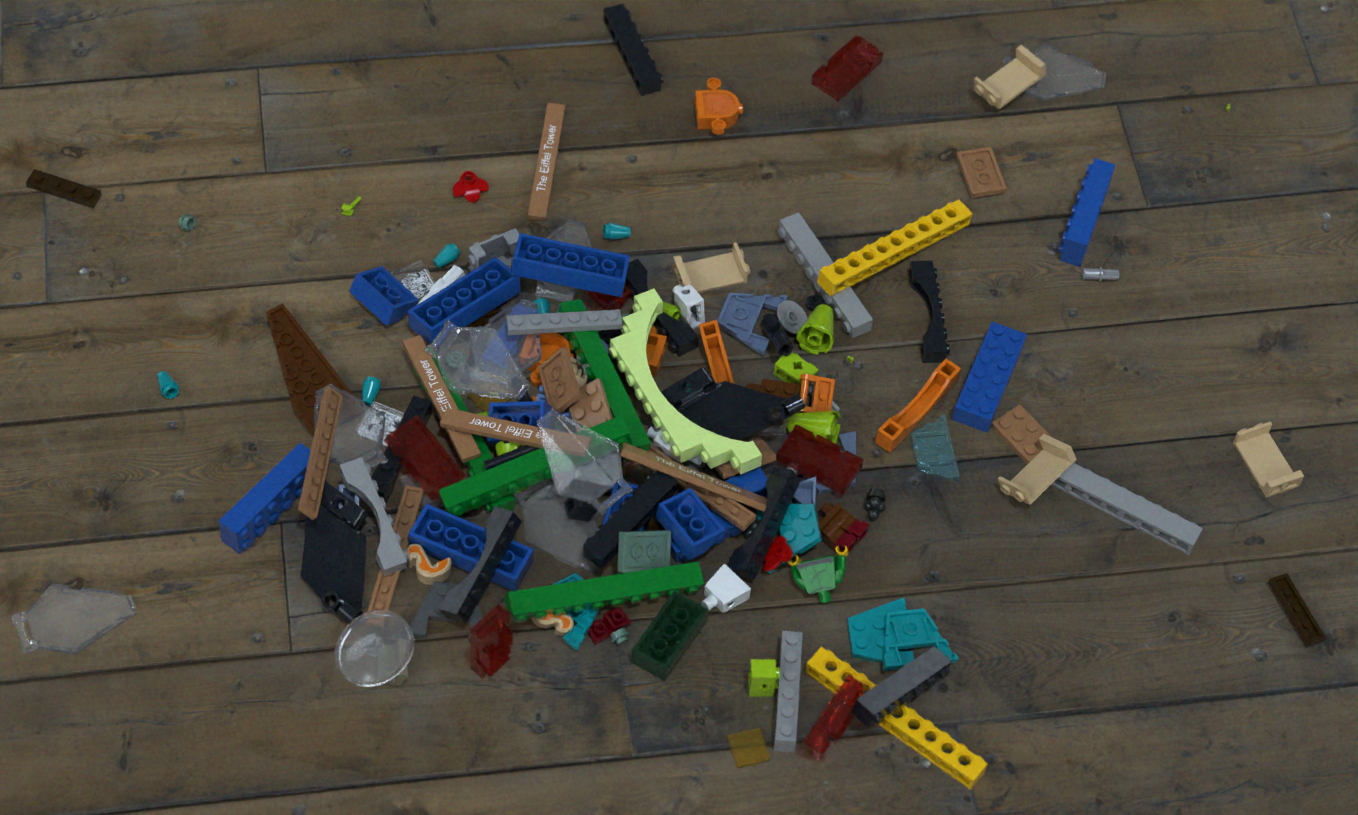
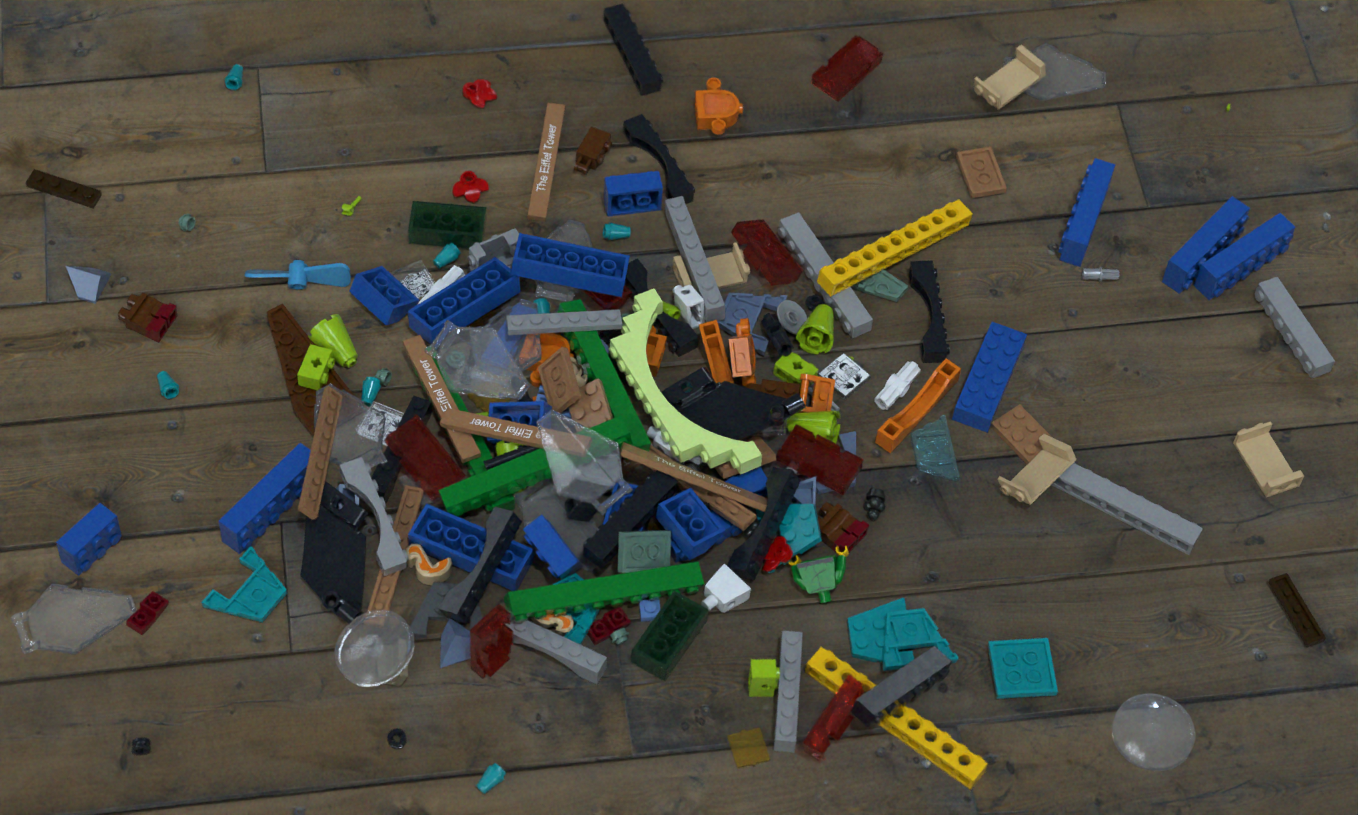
(88, 282): none -> sand blue slope
(89, 539): none -> blue brick
(141, 746): none -> black bush
(148, 316): none -> reddish brown hips
(148, 613): none -> dark red slope
(234, 78): none -> teal cone
(255, 597): none -> teal wing
(299, 274): none -> dark azure piece
(315, 367): none -> lime brick
(334, 336): none -> lime cone
(384, 376): none -> sand green plate
(401, 734): none -> black bush
(446, 224): none -> clear green brick
(454, 644): none -> sand blue slope
(479, 92): none -> red plate
(491, 777): none -> teal cone
(551, 548): none -> blue brick
(578, 658): none -> light grey arch
(592, 150): none -> reddish brown brick
(633, 193): none -> blue brick
(641, 135): none -> black arch
(649, 609): none -> medium blue plate
(694, 258): none -> light grey brick
(743, 353): none -> orange piece
(766, 251): none -> clear red piece
(847, 375): none -> tile
(882, 285): none -> sand green wing
(897, 385): none -> white piece
(1022, 668): none -> teal plate
(1153, 732): none -> clear dish
(1206, 243): none -> blue brick
(1244, 256): none -> blue brick
(1294, 327): none -> light grey brick

